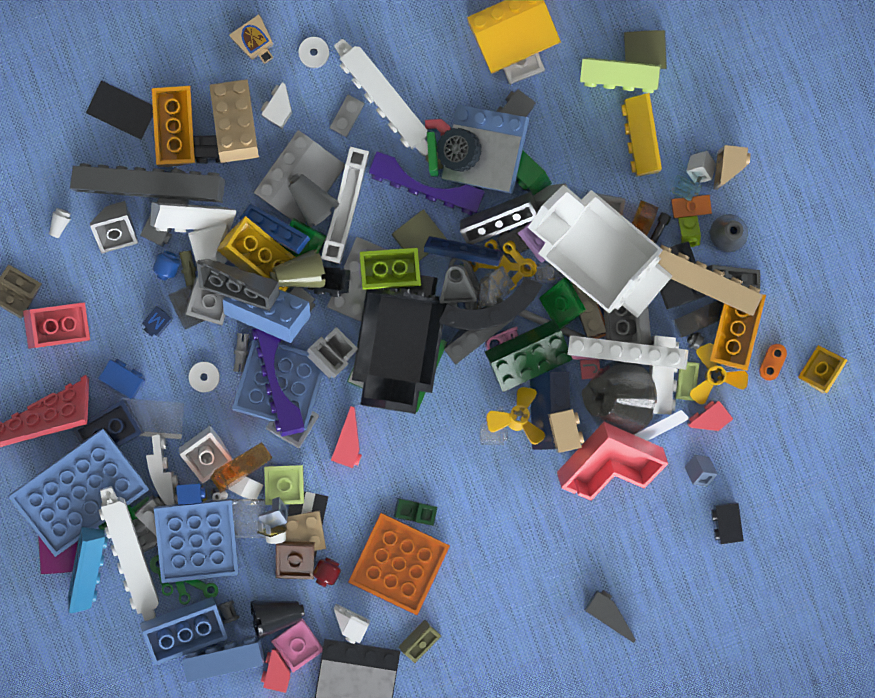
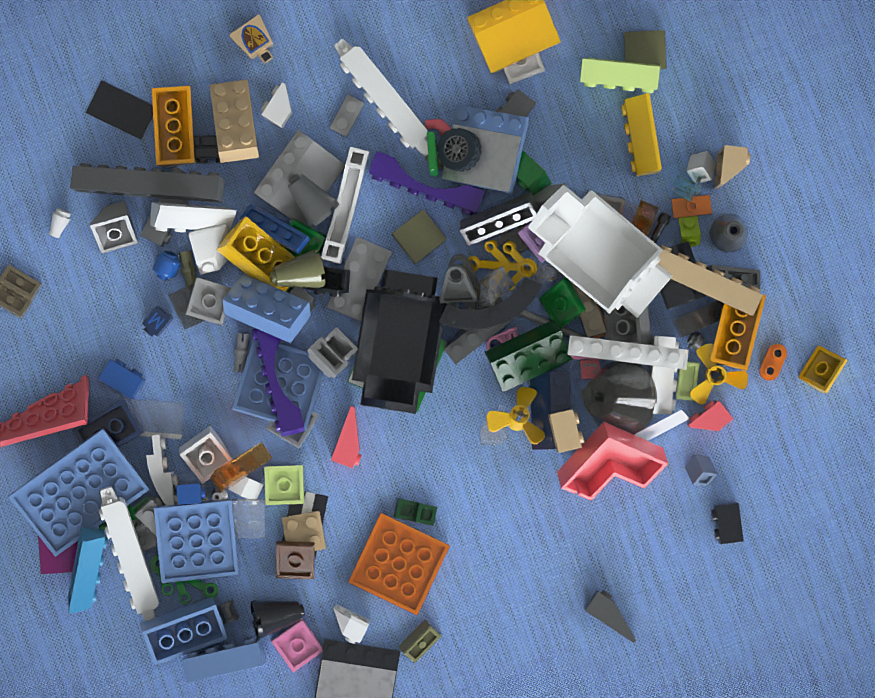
(56, 325): coral slope -> none
(195, 377): white piece -> none
(237, 284): dark grey wedge -> none
(273, 535): piece -> none
(277, 515): sand blue panel -> none
(277, 674): coral slope -> none
(317, 60): white piece -> none
(326, 572): dark red head -> none
(389, 268): lime slope -> none
(463, 251): dark blue tile -> none

